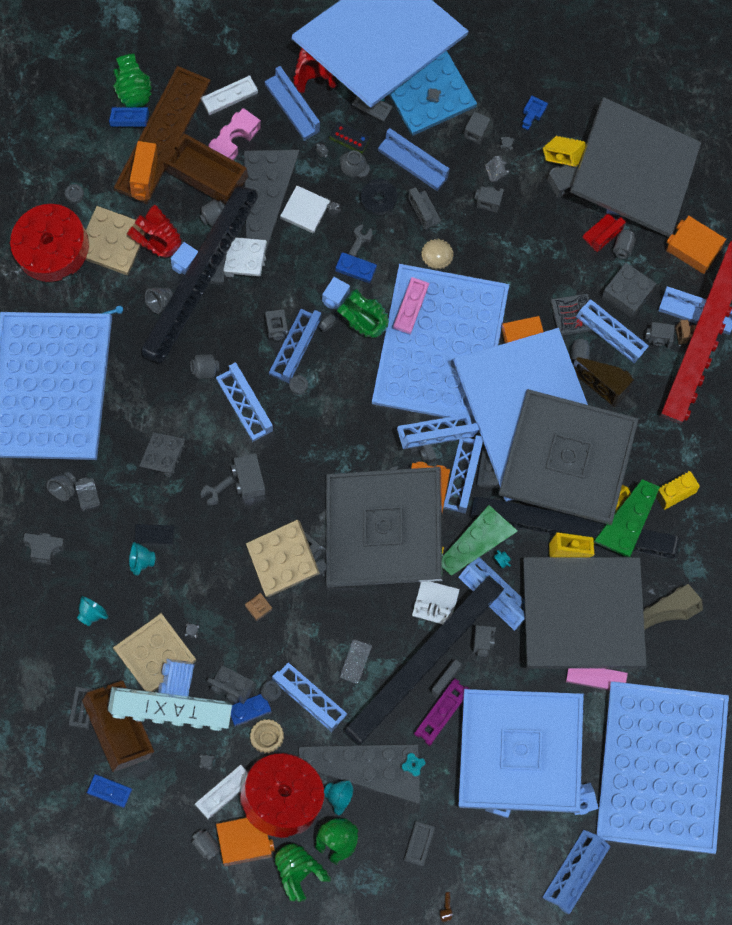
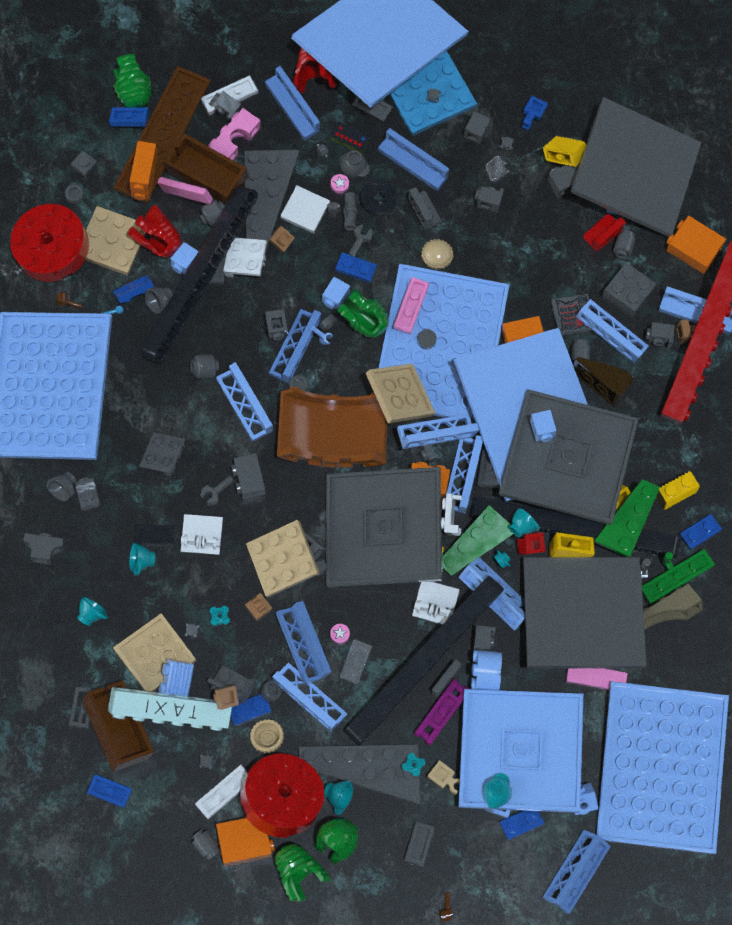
(62, 301): none -> reddish brown hand
(84, 163): none -> dark grey plate
(132, 289): none -> blue plate
(185, 190): none -> bright pink tile
(201, 534): none -> white hinge
(219, 620): none -> teal plate
(225, 104): none -> dark grey brick
(226, 697): none -> medium nougat tile
(281, 239): none -> medium nougat tile
(309, 640): none -> medium blue fence
(322, 336): none -> light blue hand
(331, 429): none -> dark orange panel
(339, 183): none -> bright pink tile
(339, 634): none -> bright pink tile
(350, 211): none -> dark grey pin
(400, 393): none -> tan plate
(427, 339): none -> dark grey tile
(443, 776): none -> tan plate
(447, 522): none -> white piece
(486, 670): none -> light blue brick
(497, 791): none -> teal piece
(521, 823): none -> blue plate
(523, 523): none -> teal piece
(531, 543): none -> red brick
(543, 426): none -> light blue brick
(644, 568): none -> dark grey bar
(676, 575): none -> green plate
(700, 532): none -> blue plate

